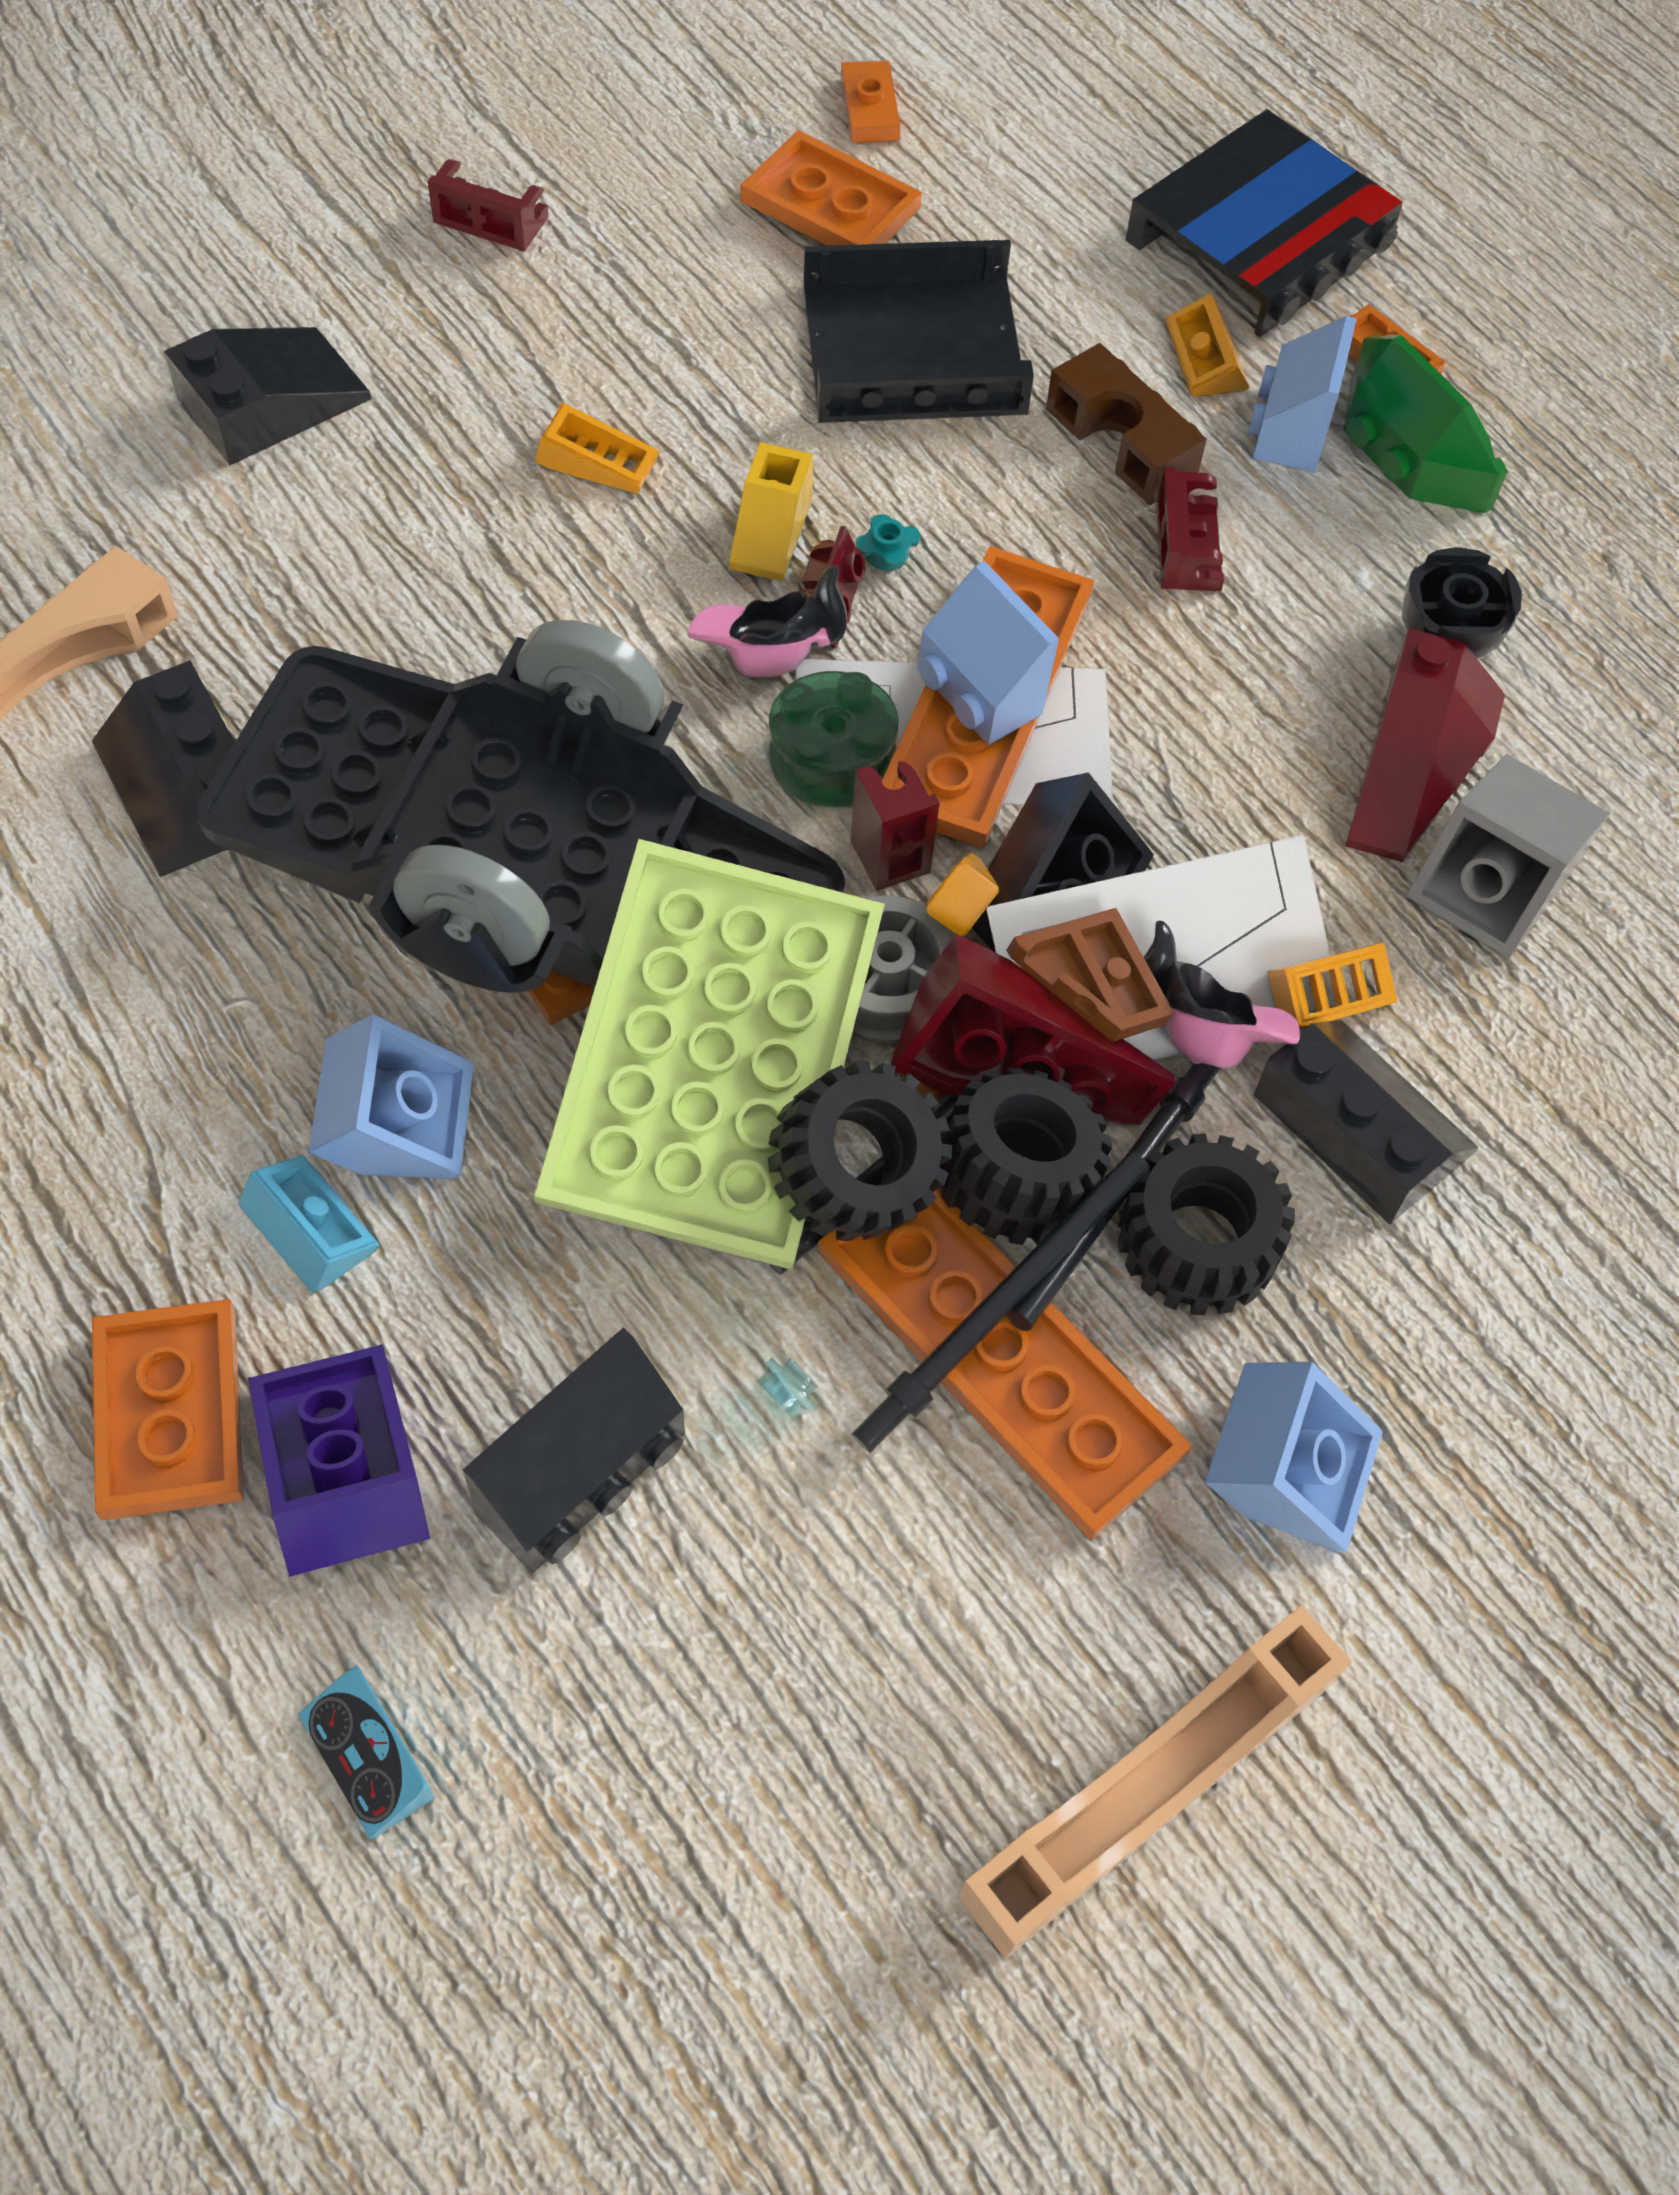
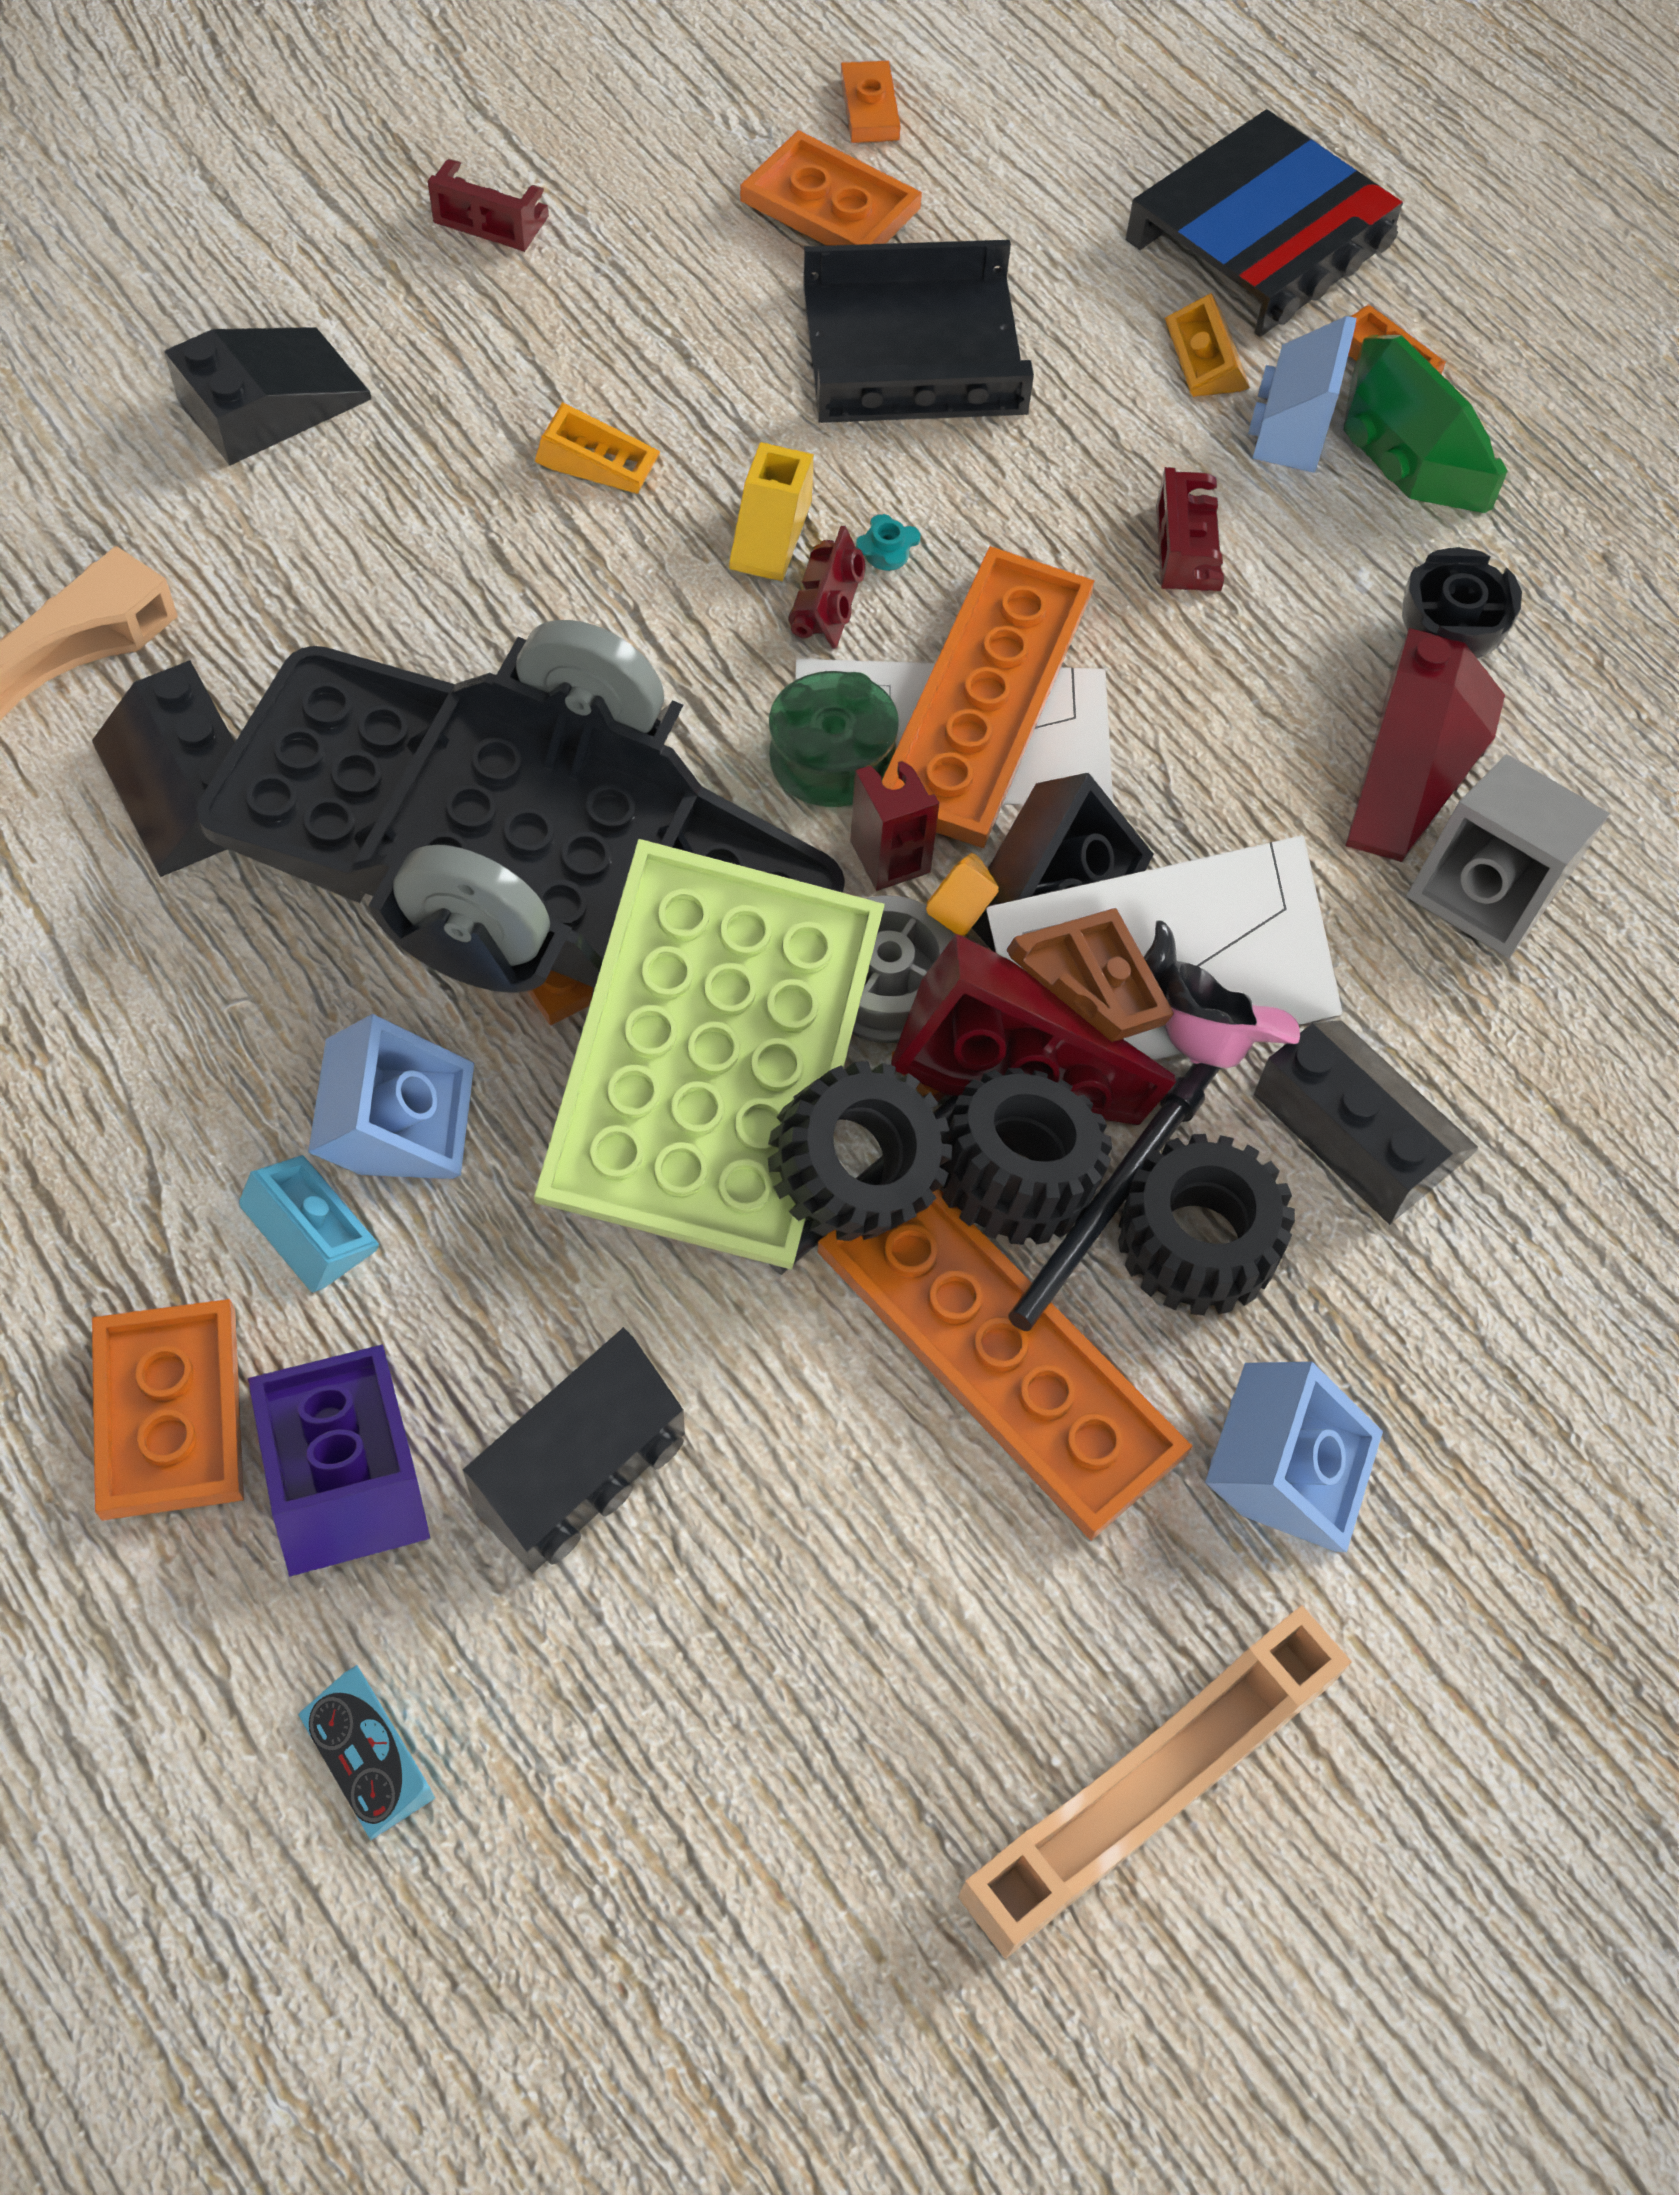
(776, 634): hair -> none
(789, 1387): clear light blue plate -> none
(911, 1392): black bar -> none
(988, 656): light blue slope -> none
(1101, 394): reddish brown arch -> none
(1290, 994): light orange slope -> none

